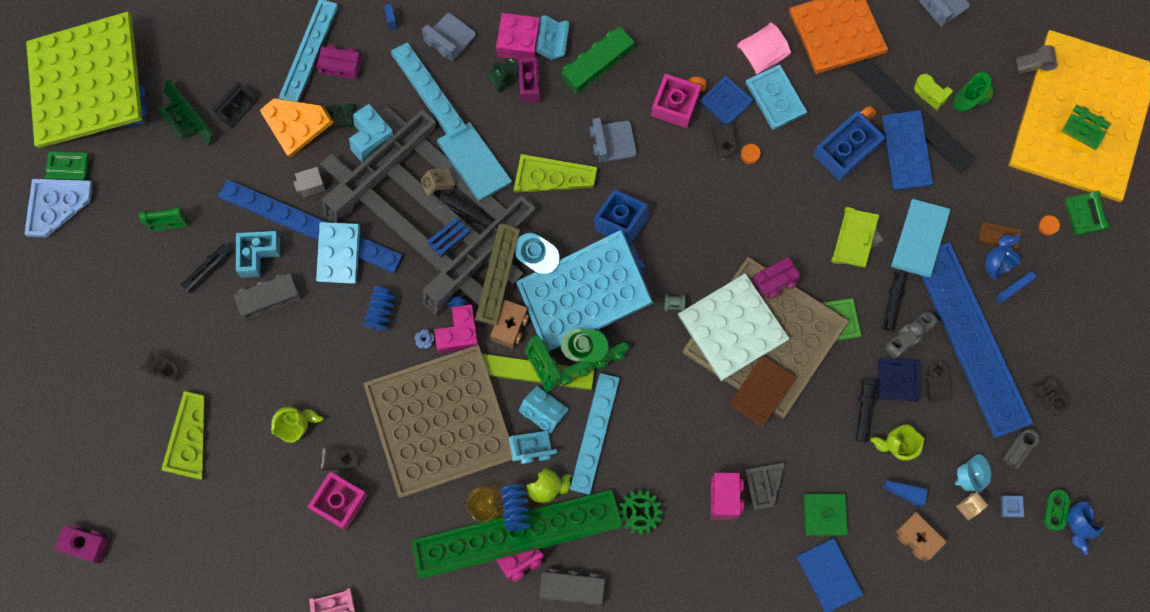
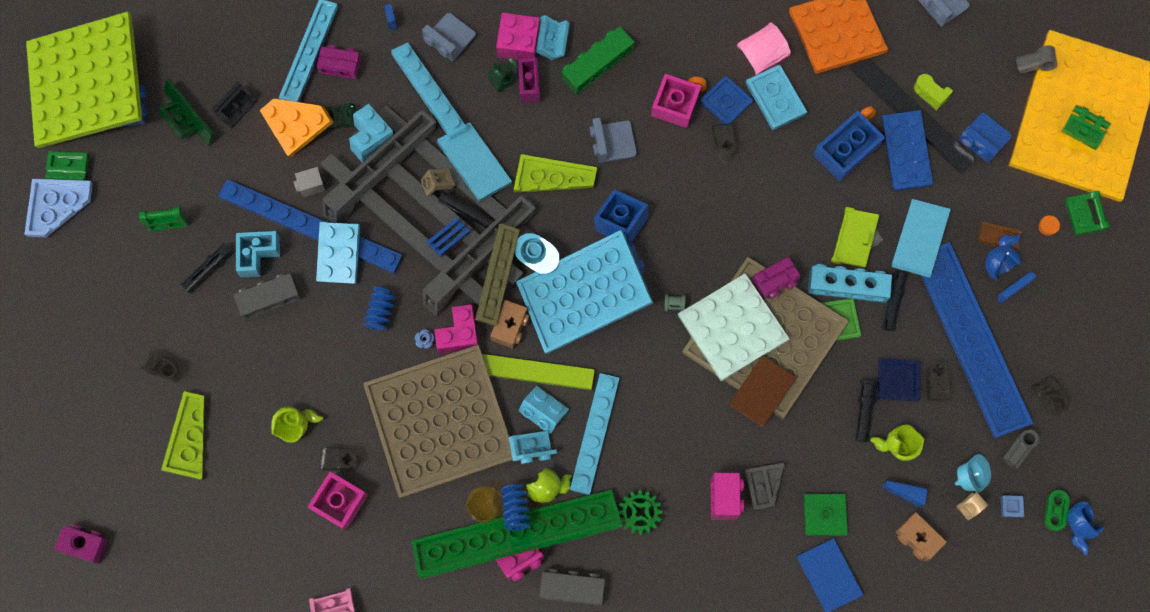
(457, 301): blue plate -> none
(547, 367): green bracket -> none
(584, 345): green piece -> none
(750, 153): orange tile -> none
(819, 286): none -> medium azure brick
(911, 334): dark grey piece -> none
(975, 92): green piece -> none
(985, 137): none -> blue bracket

